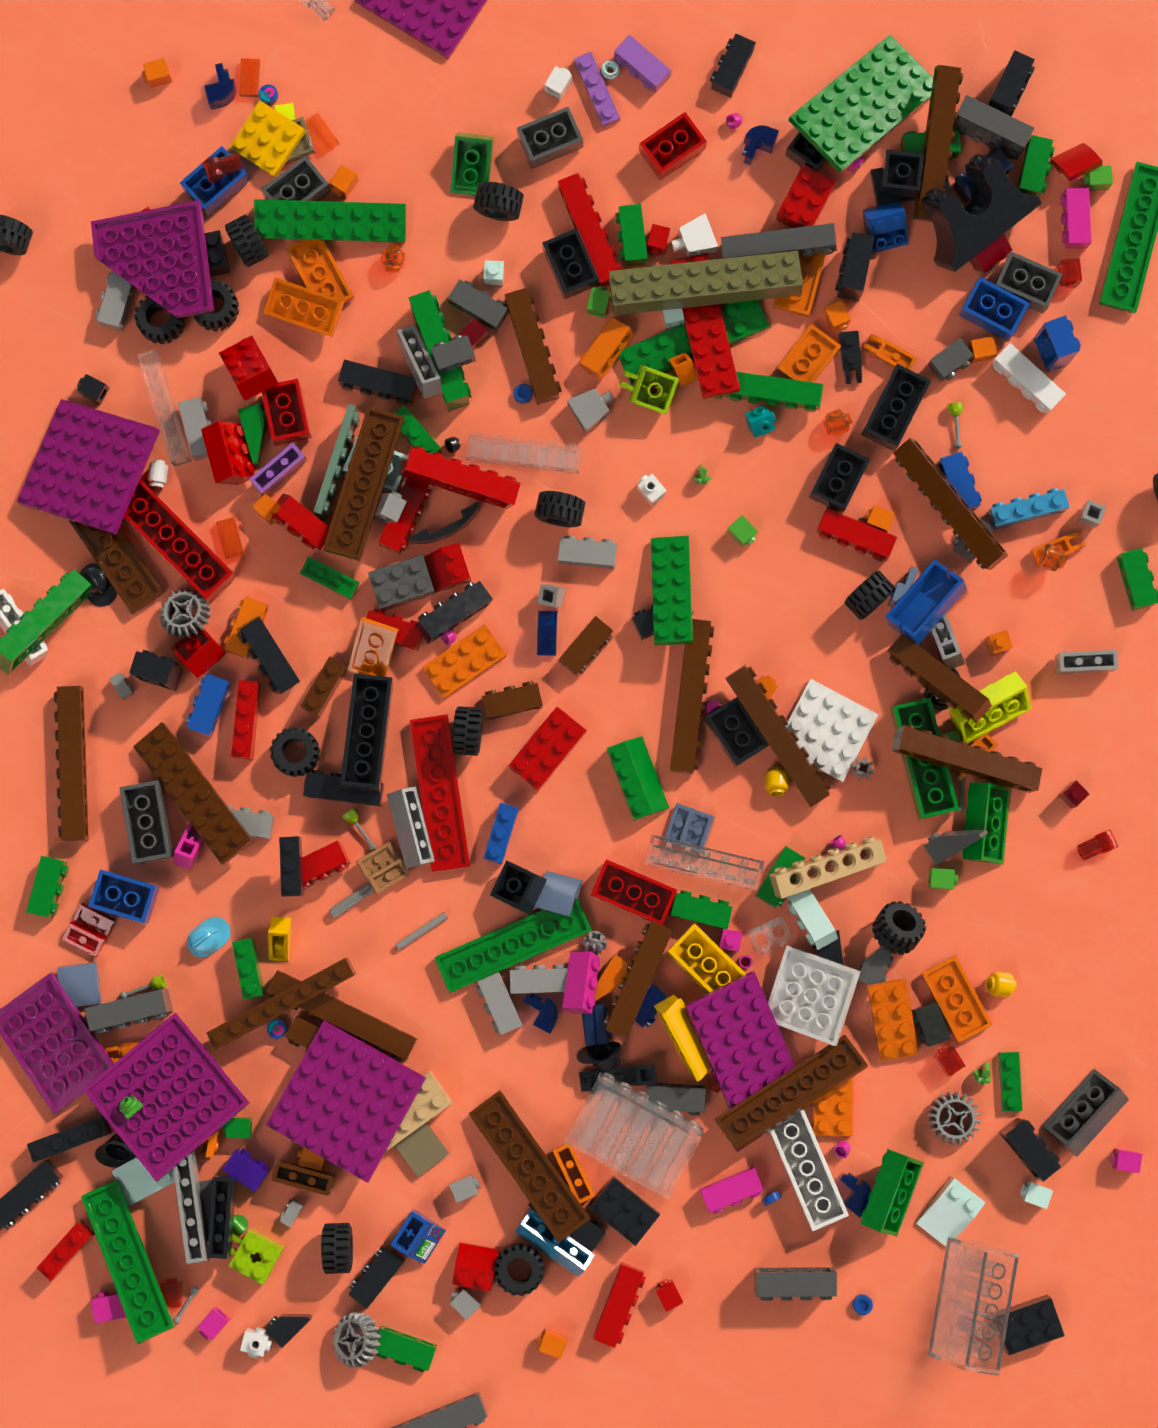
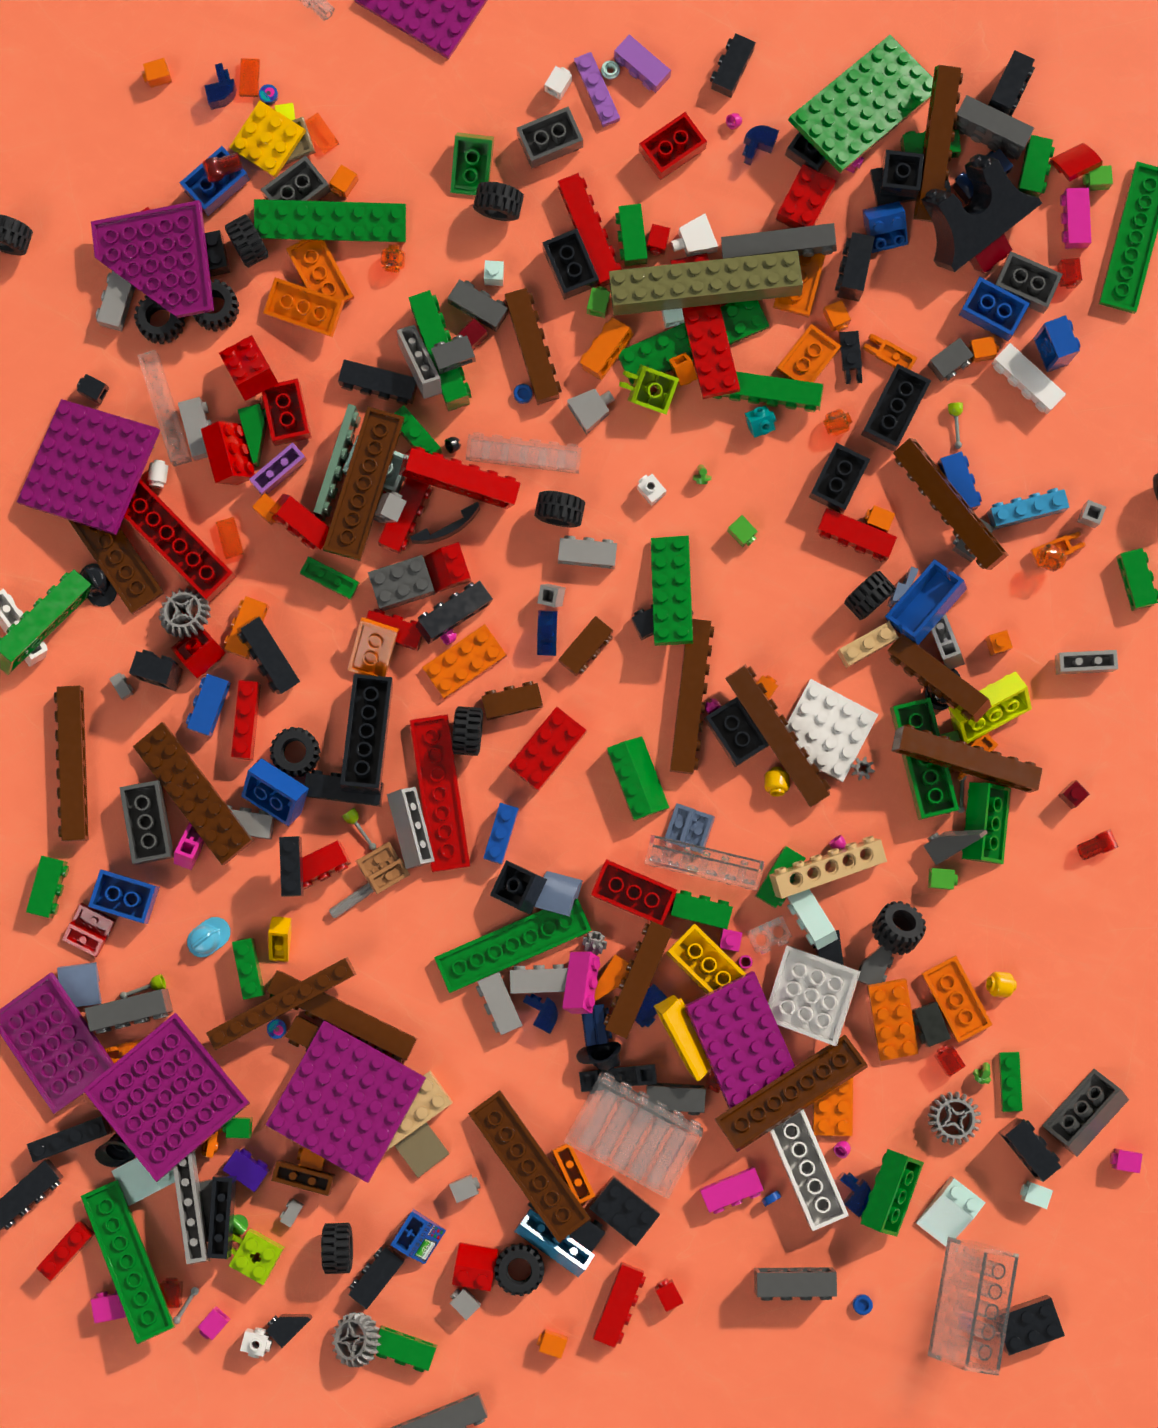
(130, 1106): bright green plate -> none
(274, 792): none -> blue brick
(324, 687): reddish brown brick -> none
(421, 931): light grey bar -> none
(867, 644): none -> tan brick

